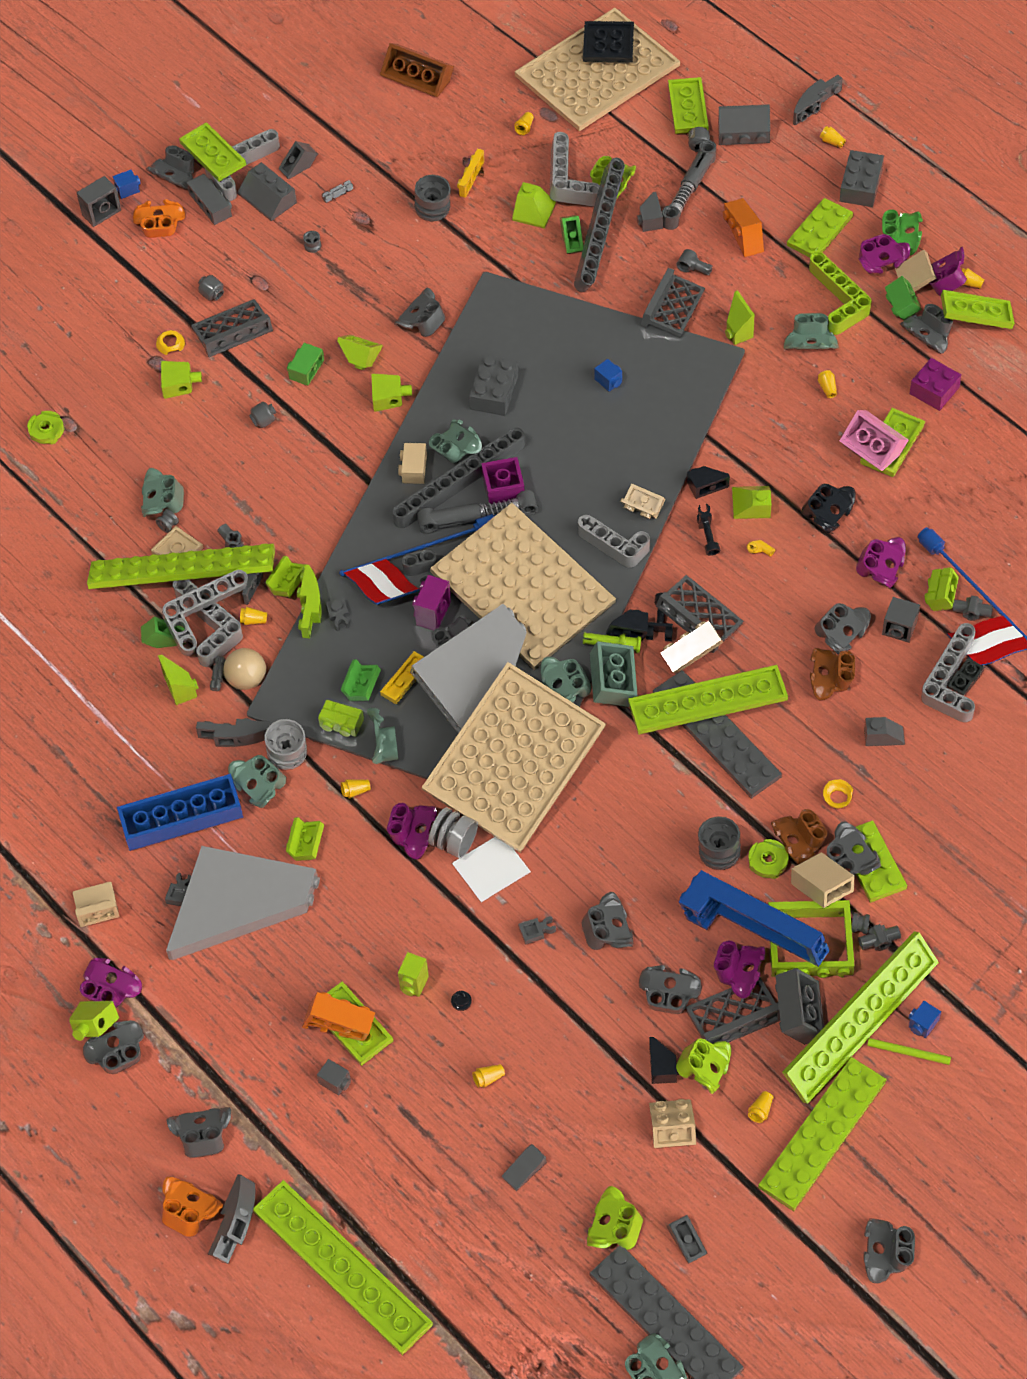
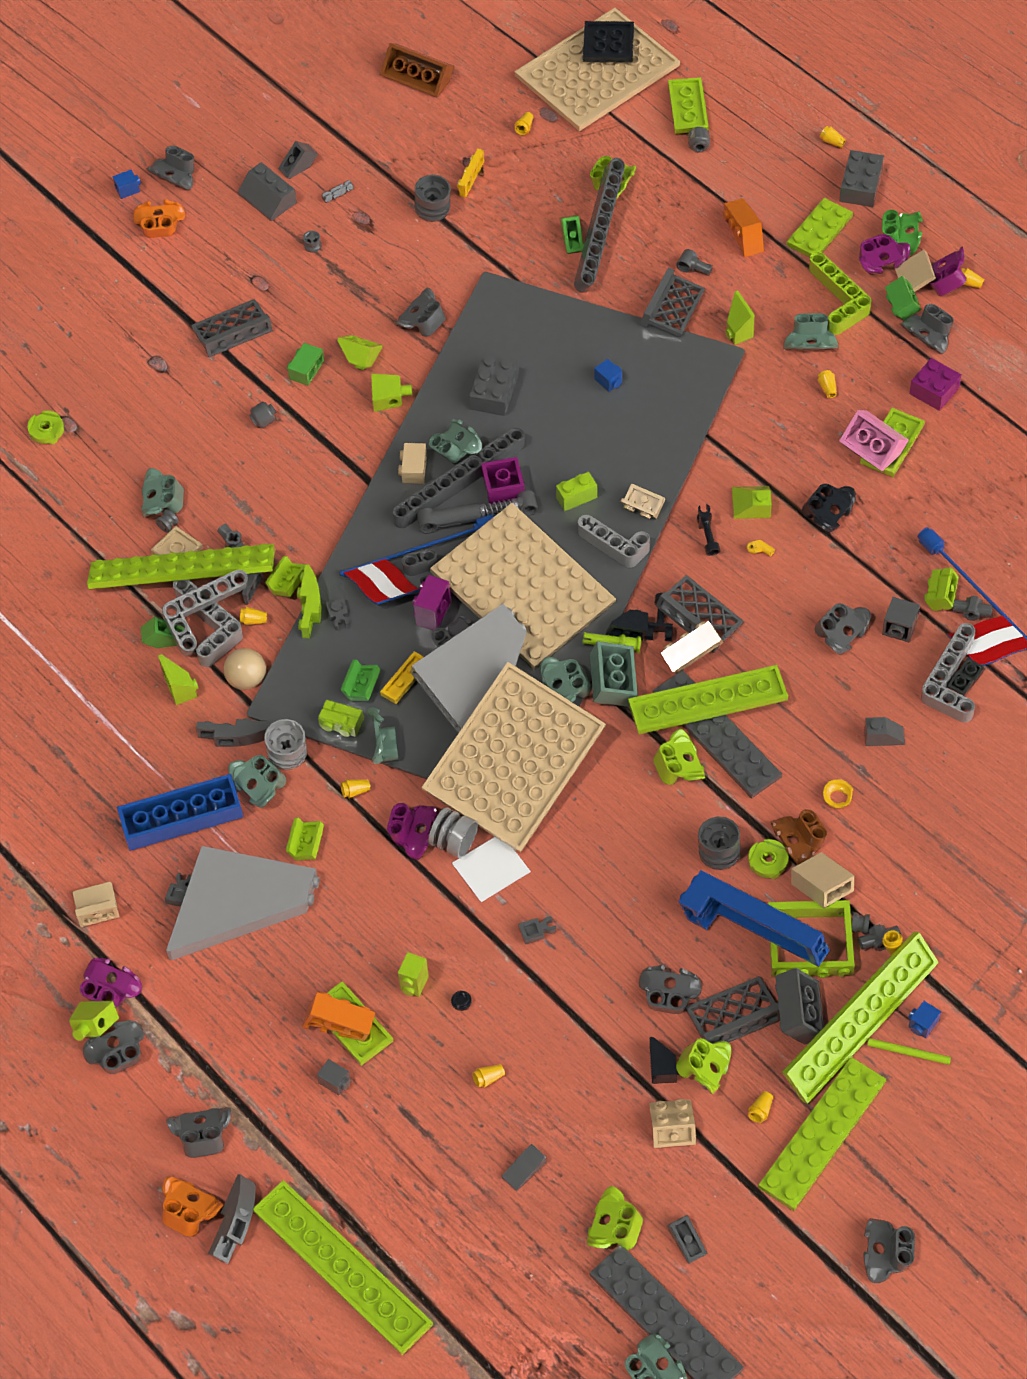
(98, 201): dark grey brick -> none
(163, 348): yellow piece -> none
(177, 378): lime torso -> none
(209, 199): dark grey brick -> none
(210, 287): dark grey head -> none
(212, 151): lime plate -> none
(217, 674): dark grey axle -> none
(250, 150): light grey beam -> none
(533, 206): lime slope -> none
(560, 186): light grey beam -> none
(576, 491): none -> lime brick
(599, 927): dark grey piece -> none
(650, 214): dark grey slope -> none
(671, 763): none -> lime piece
(689, 184): dark grey piece -> none
(706, 481): black slope -> none
(730, 965): magenta piece -> none
(744, 124): dark grey slope -> none
(813, 97): dark grey slope -> none
(838, 669): dark orange piece -> none
(845, 839): dark grey piece -> none
(875, 556): magenta piece -> none
(887, 878): lime plate -> none
(892, 941): none -> yellow cone
(977, 309): lime plate -> none

